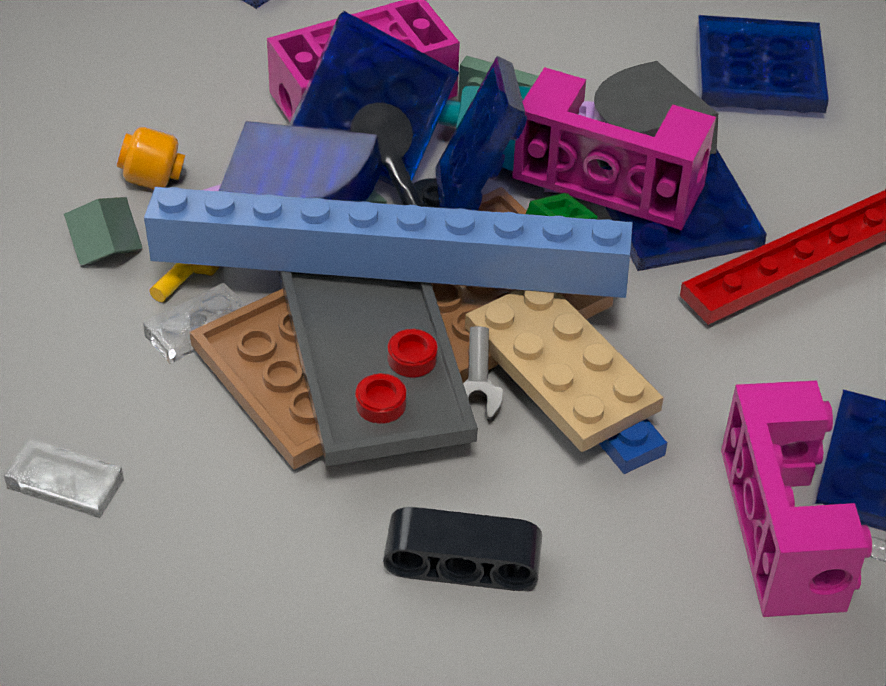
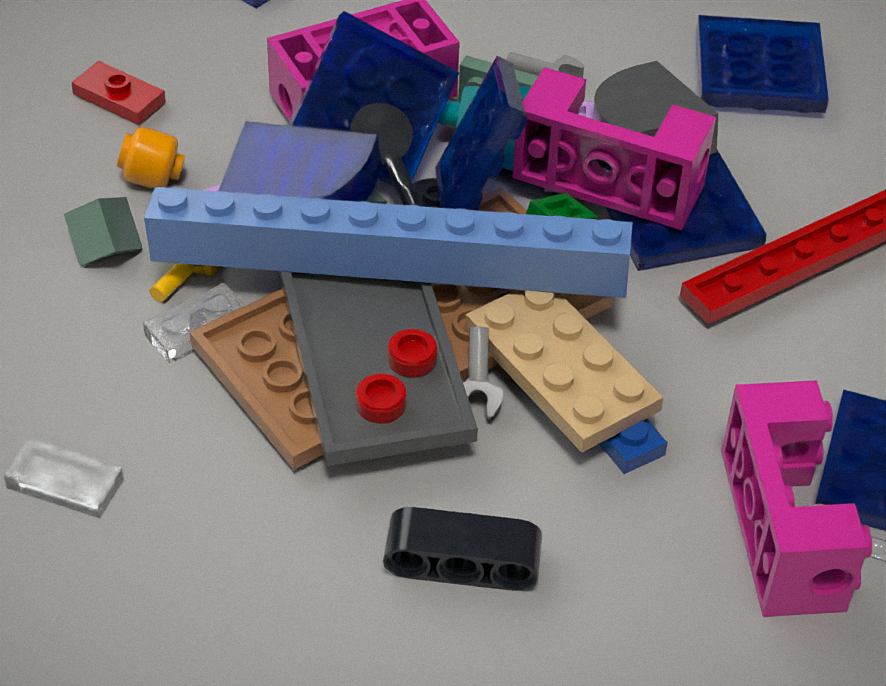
(118, 92): none -> red plate
(535, 66): none -> light grey bar

